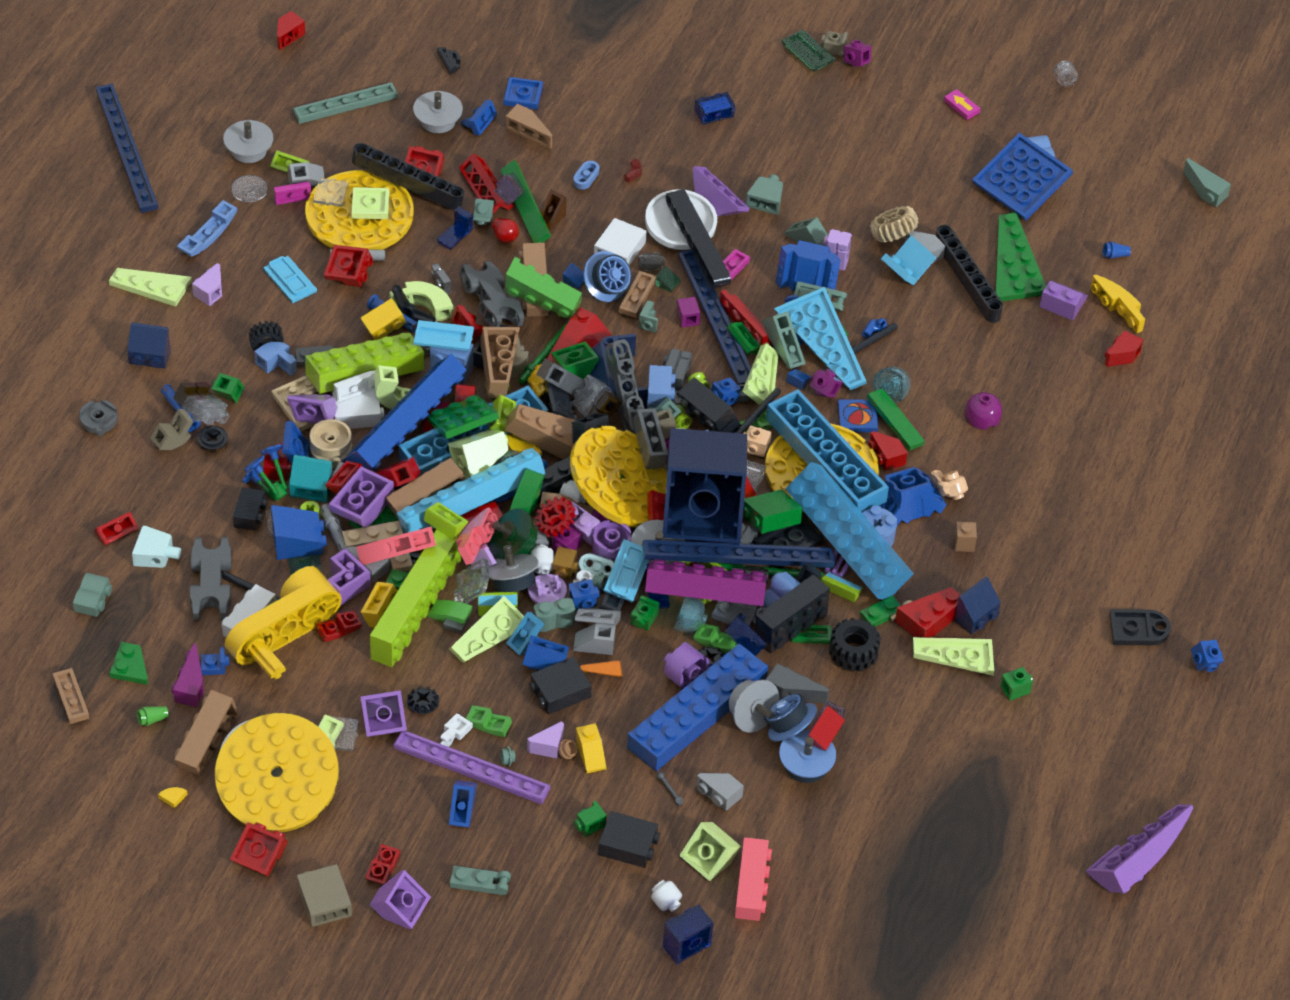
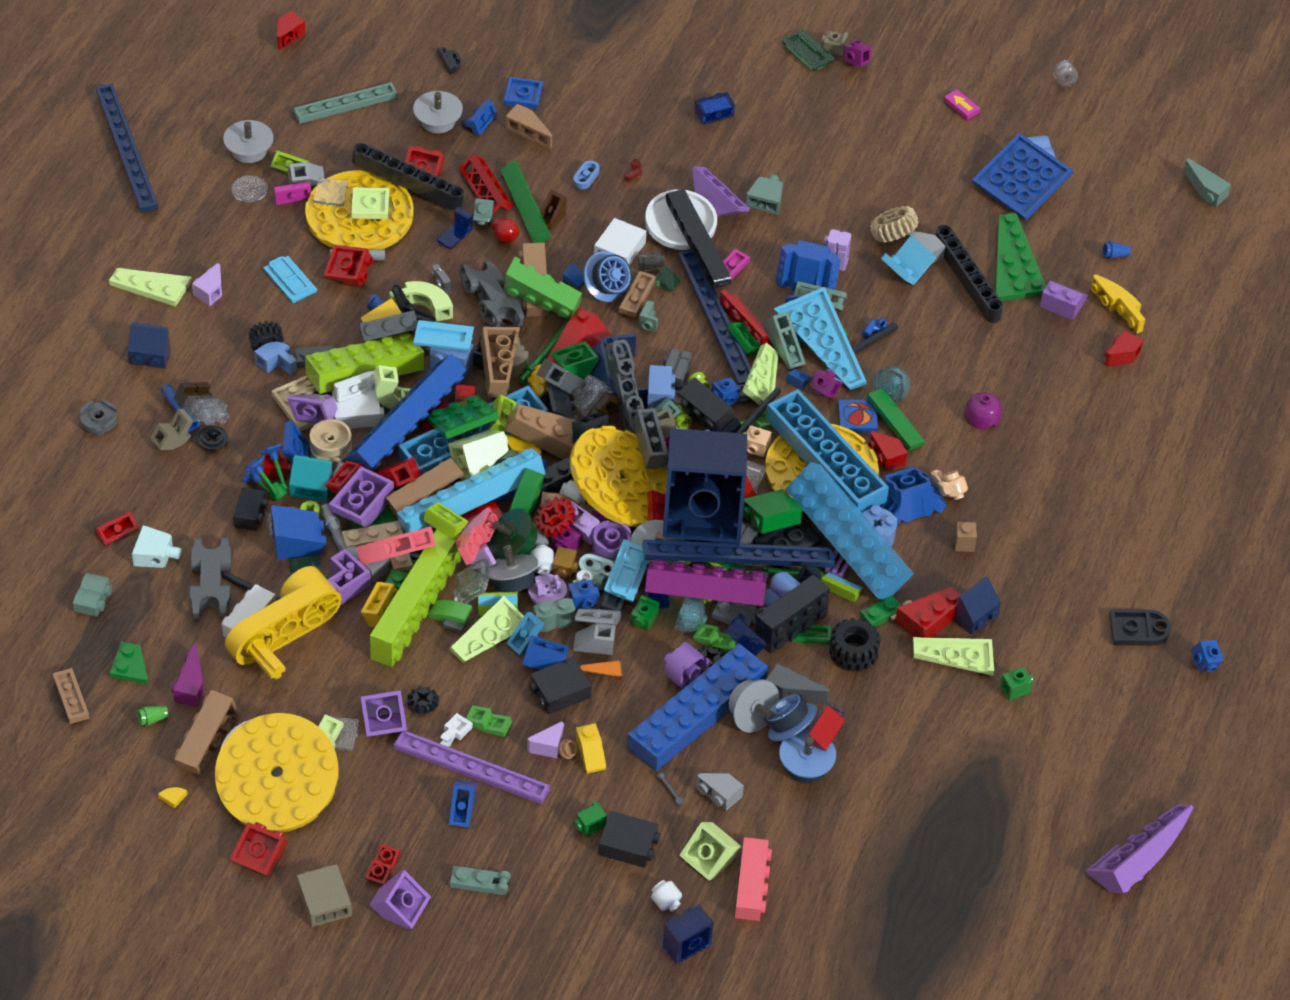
(210, 231): medium blue slope -> none
(214, 663): blue bracket -> none
(228, 387): green brick -> none
(342, 625): red slope -> none
(388, 326): none -> dark grey brick
(462, 317): red tile -> none
(507, 756): sand green plate -> none
(509, 188): clear purple slope -> none
(688, 312): magenta brick -> none
(807, 230): sand green slope -> none

